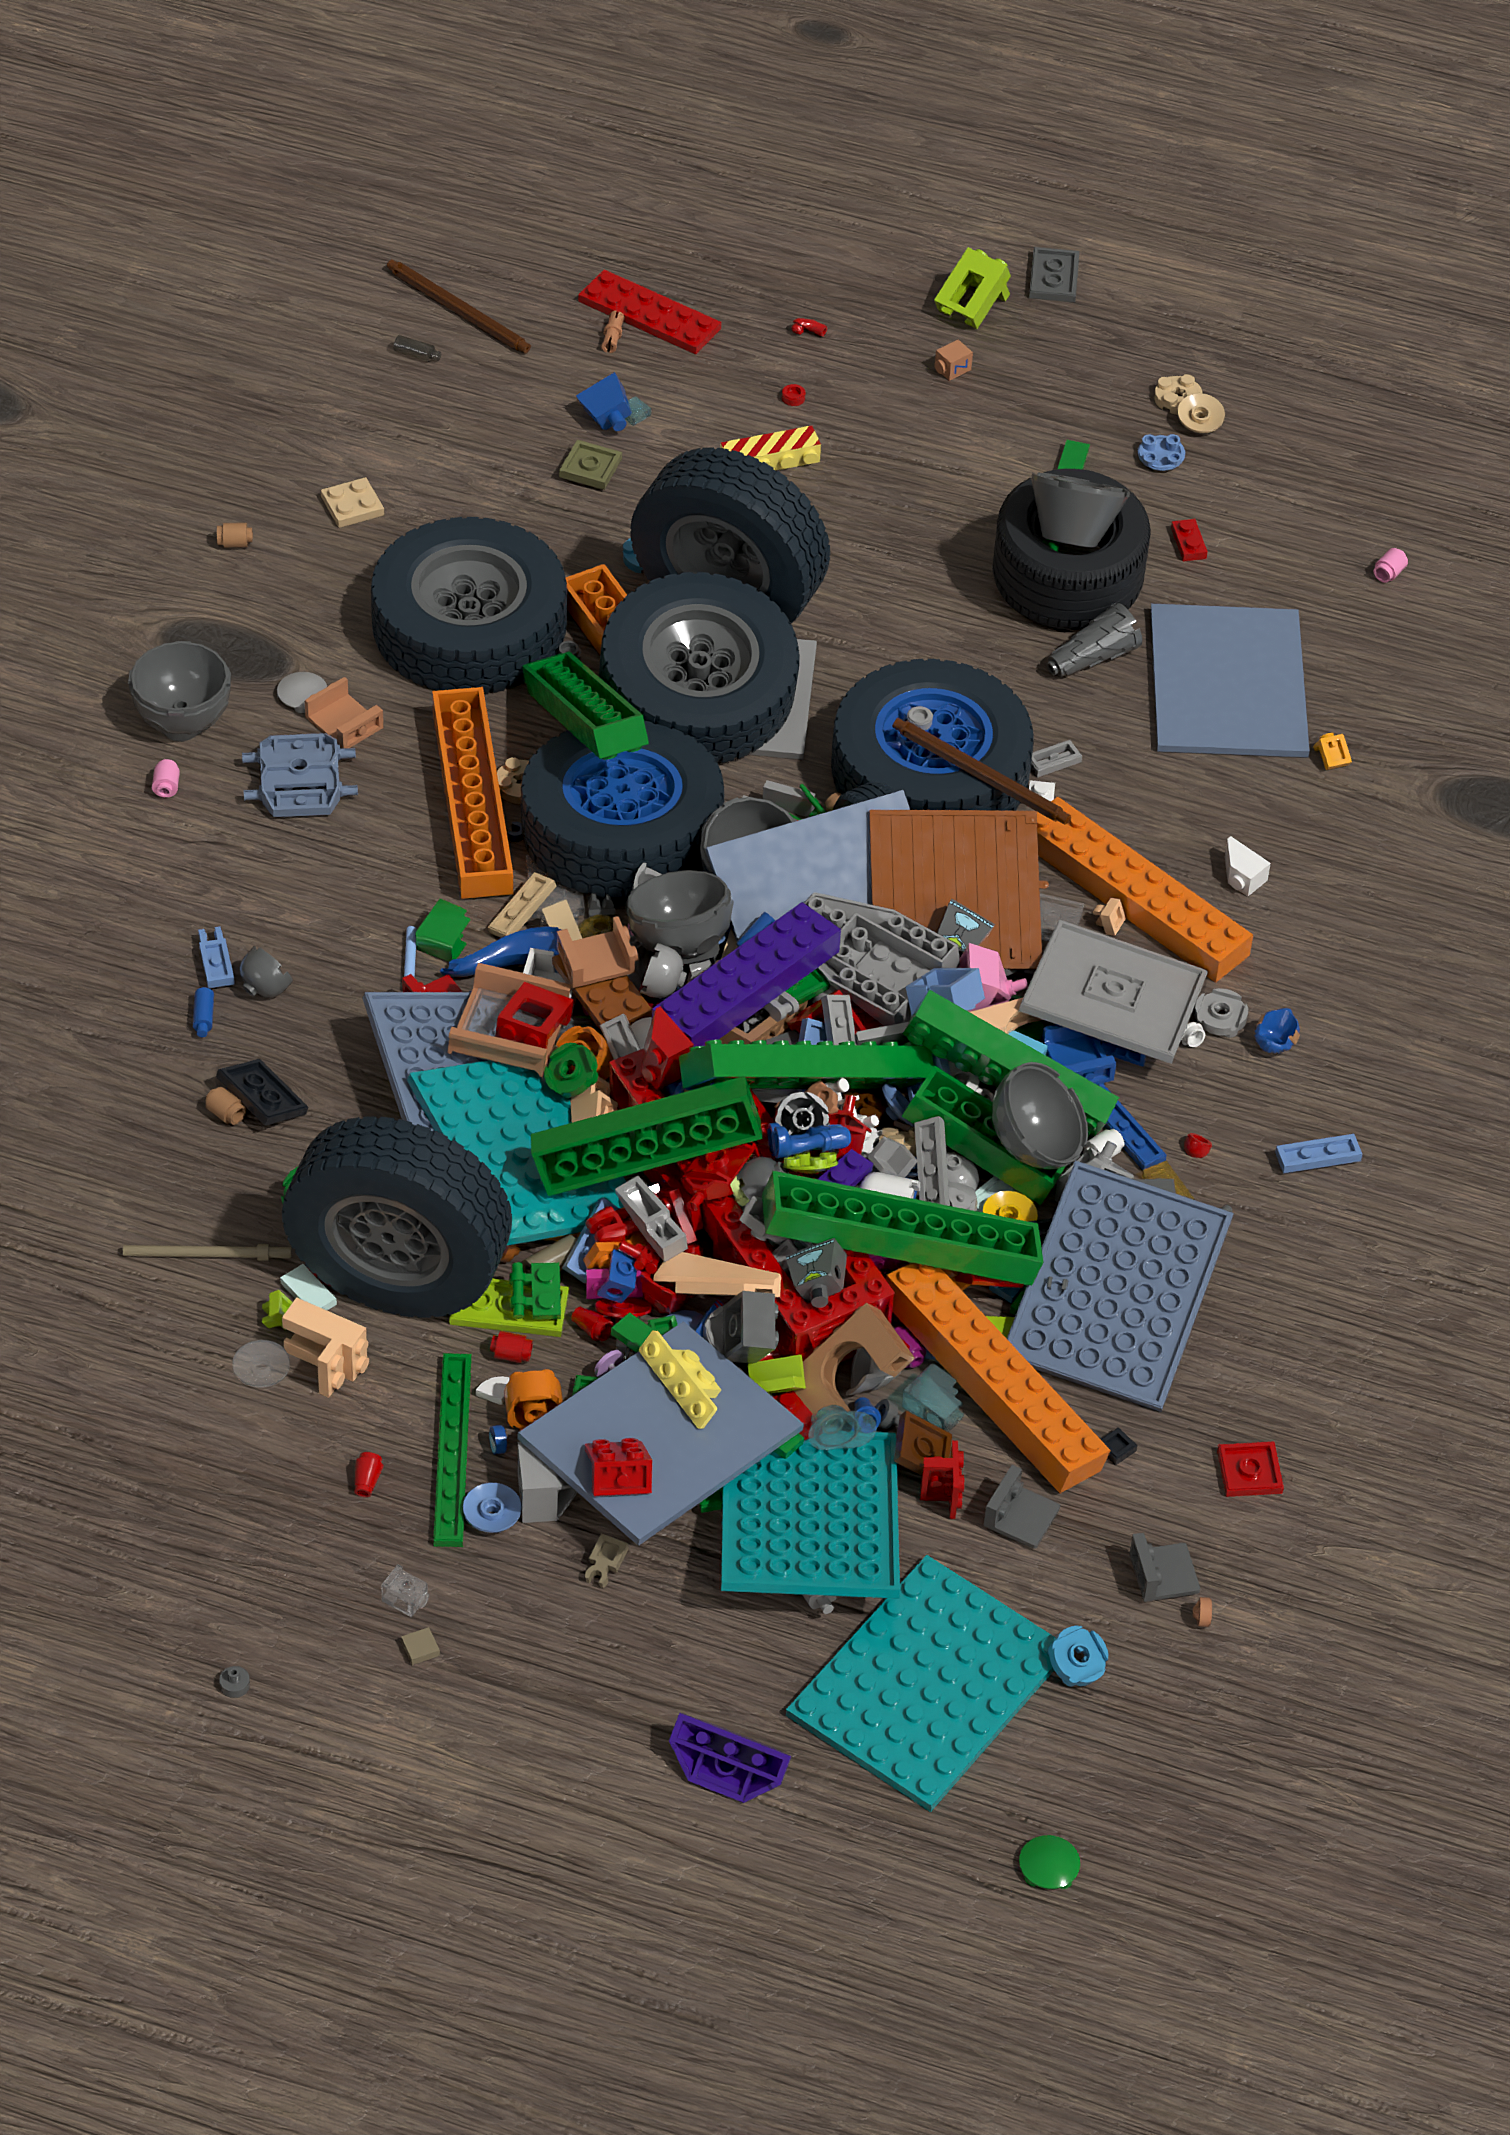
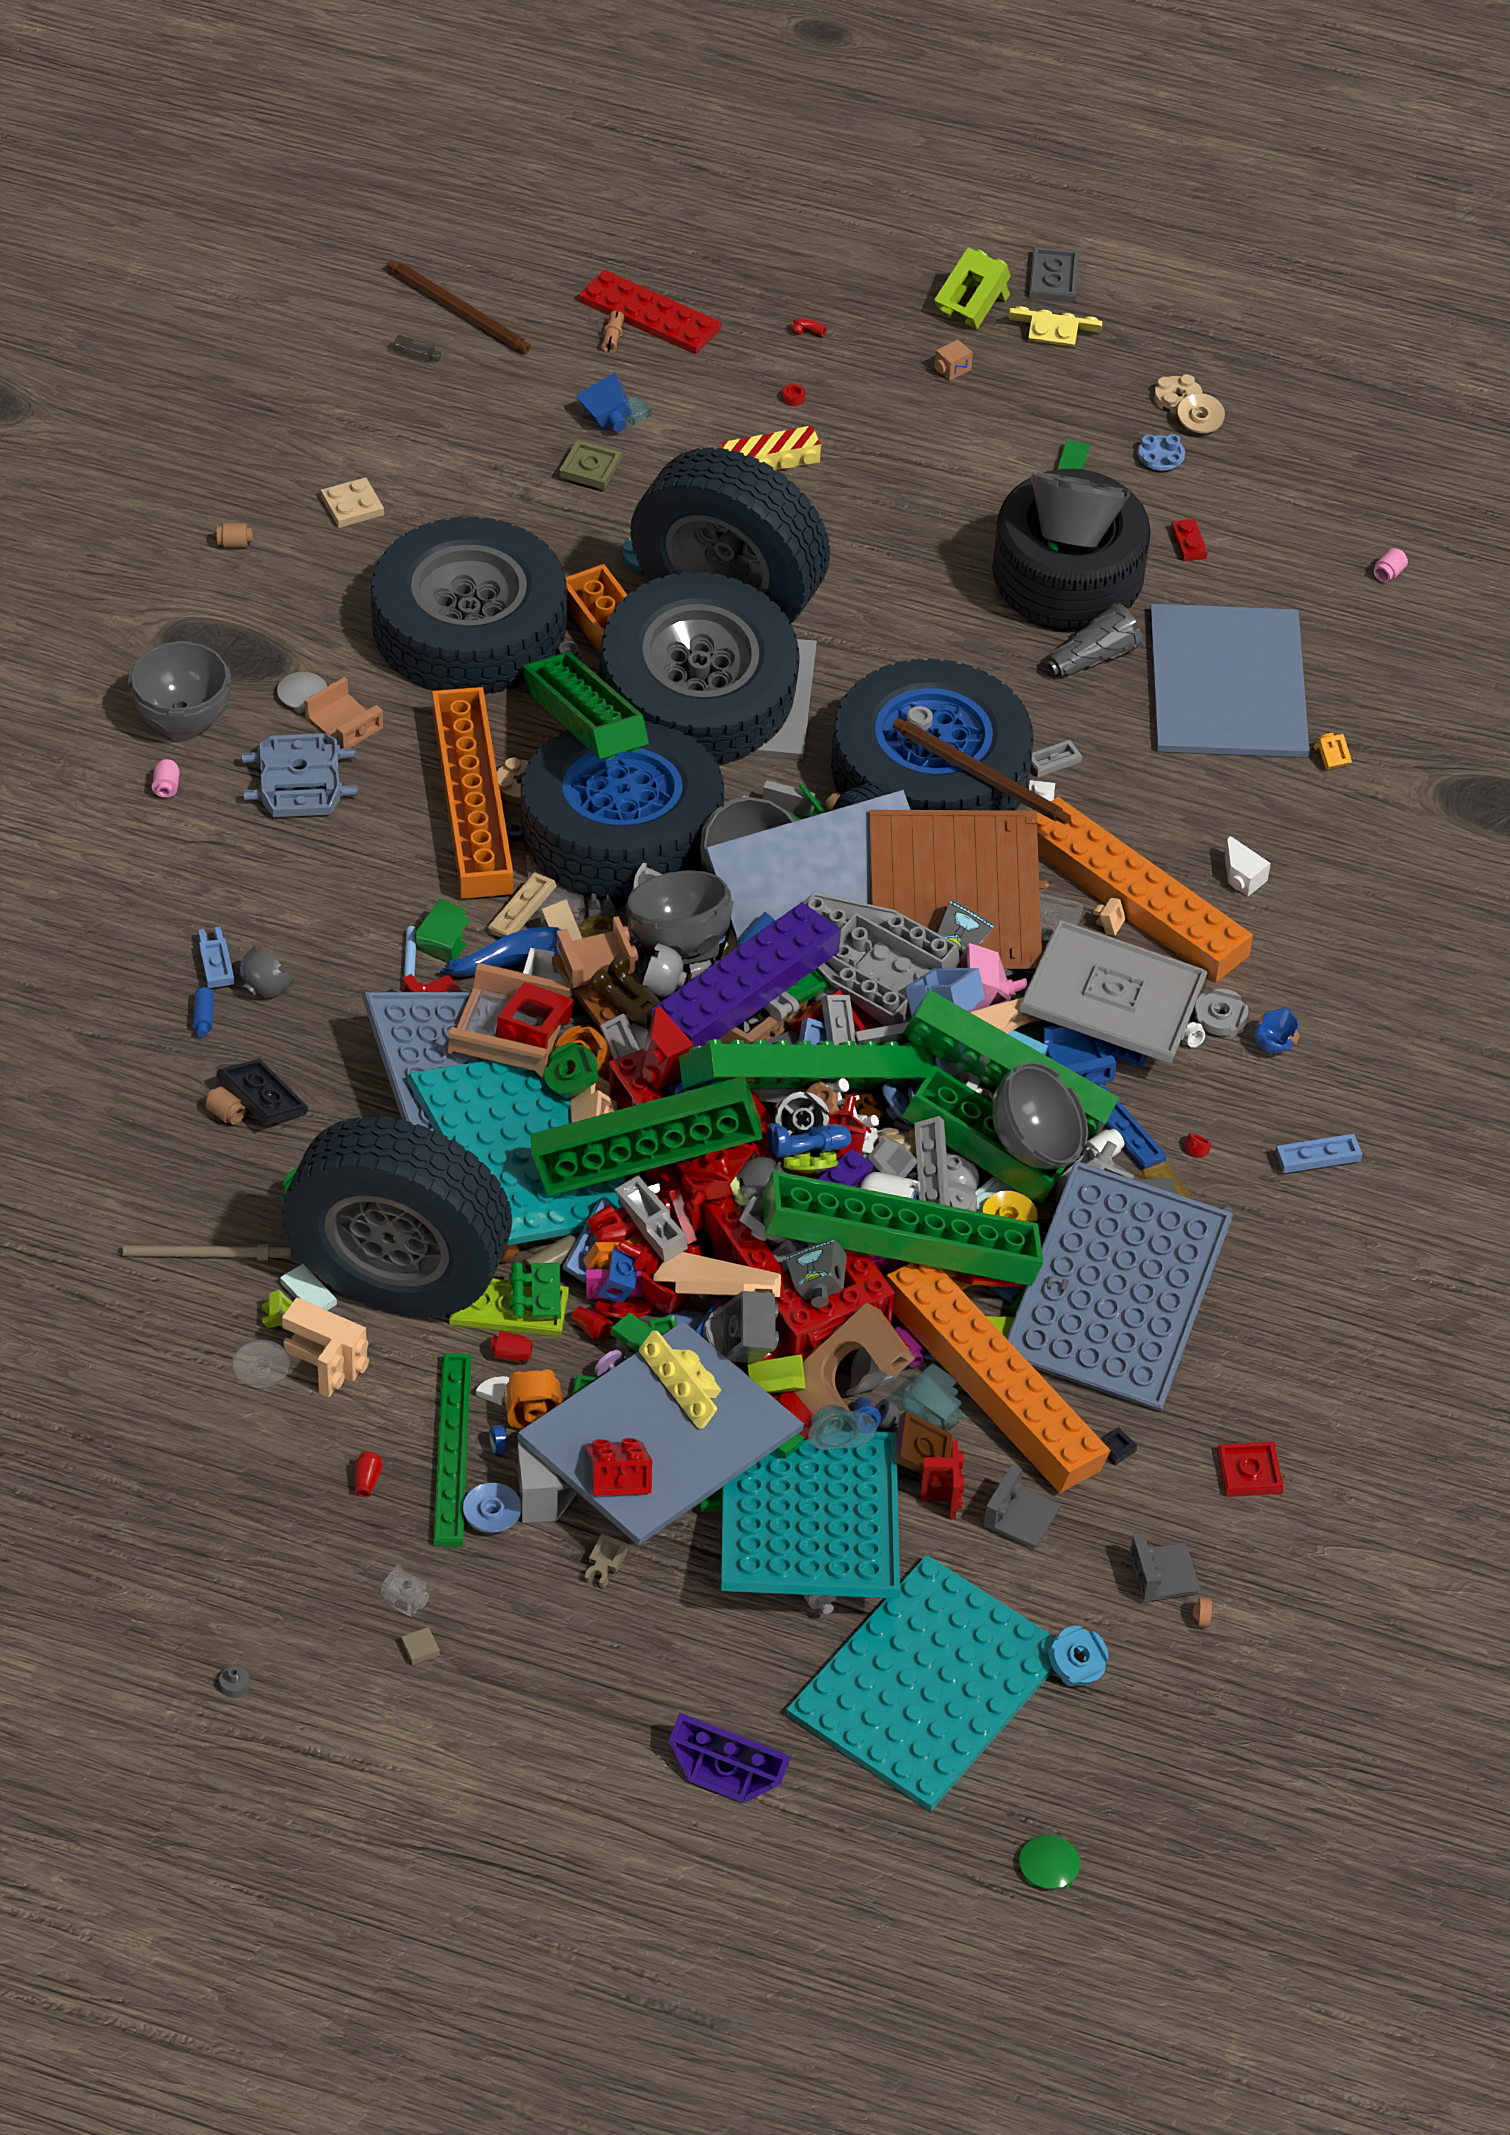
(644, 1000): none -> dark brown piece
(1054, 328): none -> light yellow bracket

